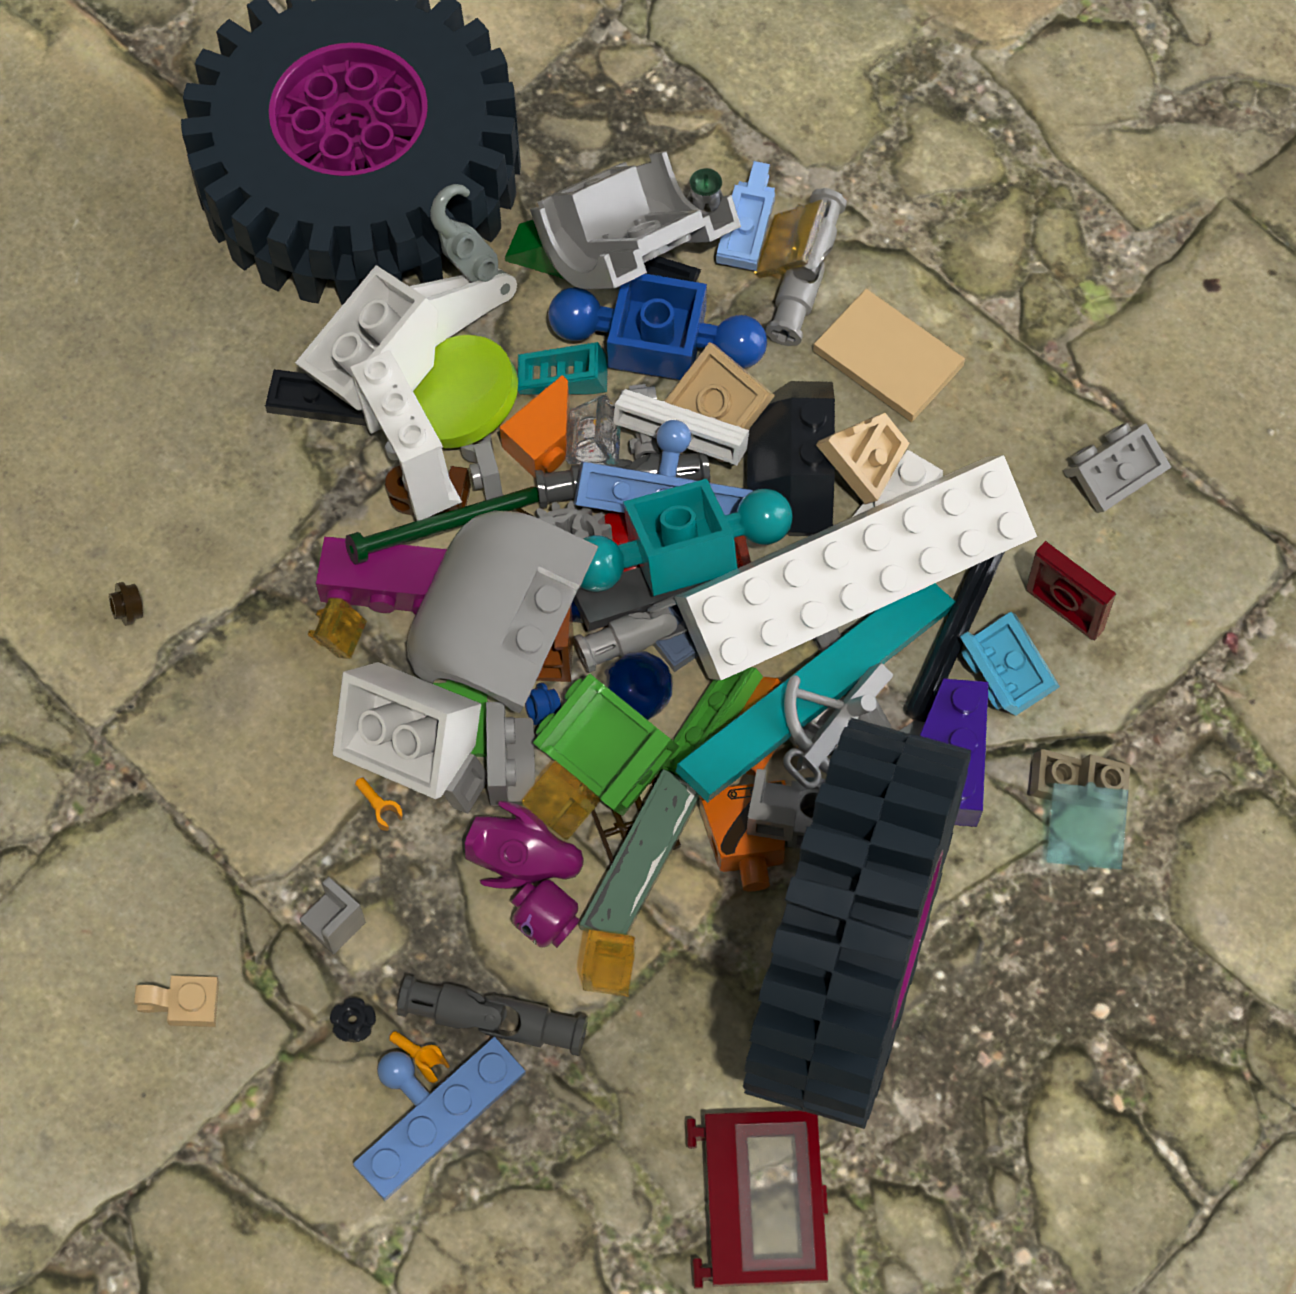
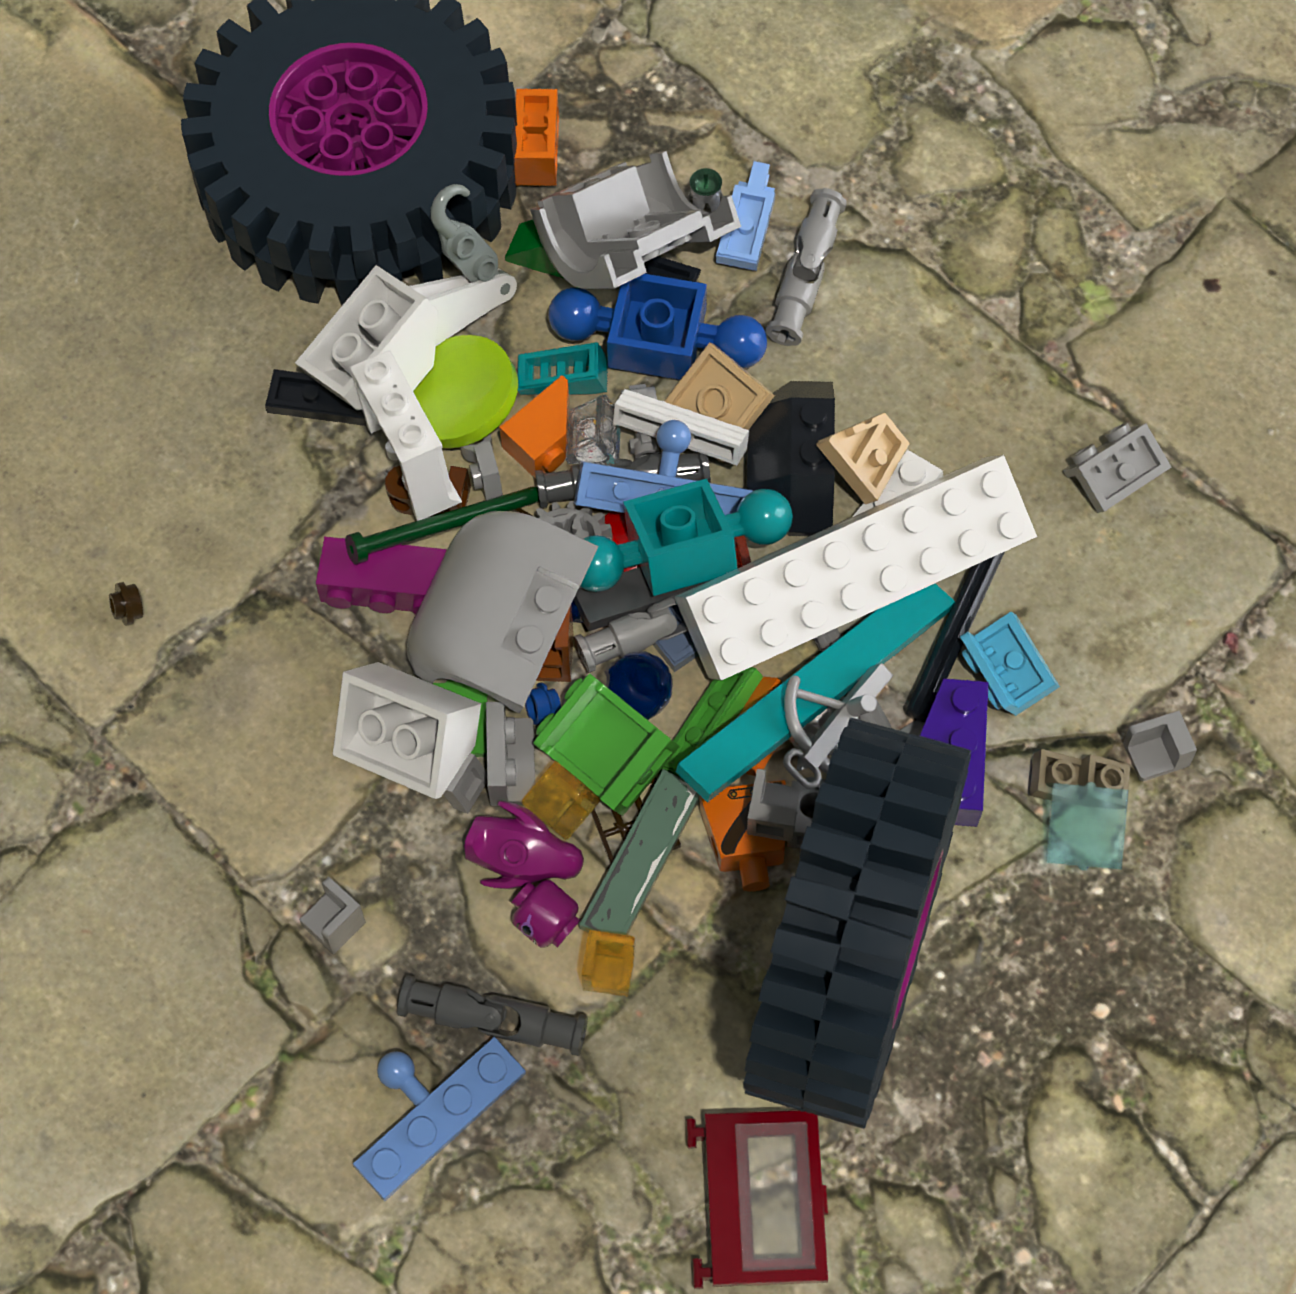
(188, 1001): tan plate -> none
(338, 628): clear yellow tile -> none
(361, 1028): black plate -> none
(378, 803): light orange hand -> none
(424, 1057): light orange hand -> none
(536, 137): none -> orange brick
(790, 239): clear yellow piece -> none
(889, 355): tan tile -> none
(1070, 591): dark red tile -> none
(1159, 746): none -> light grey panel

